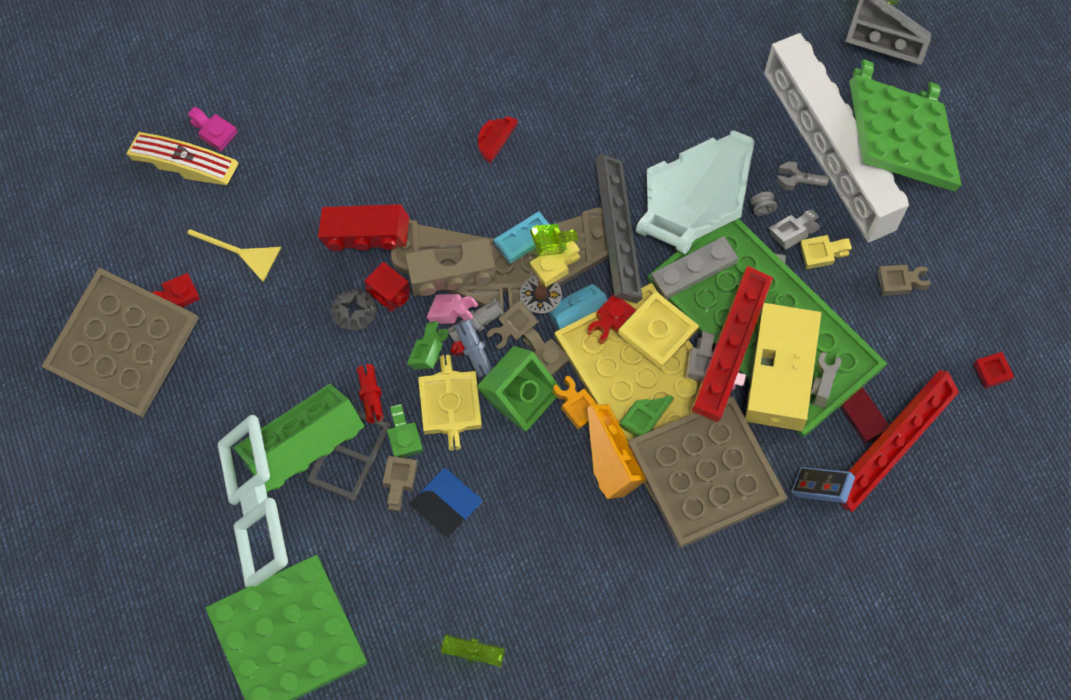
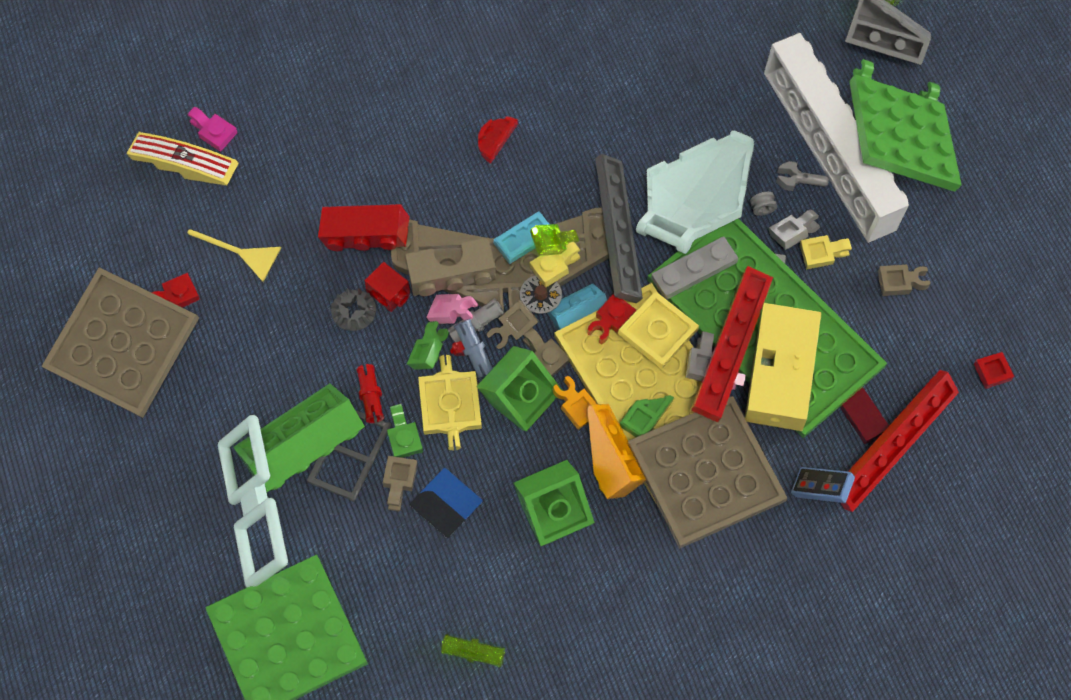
(554, 502): none -> bright green slope
(823, 385): light grey plate -> none

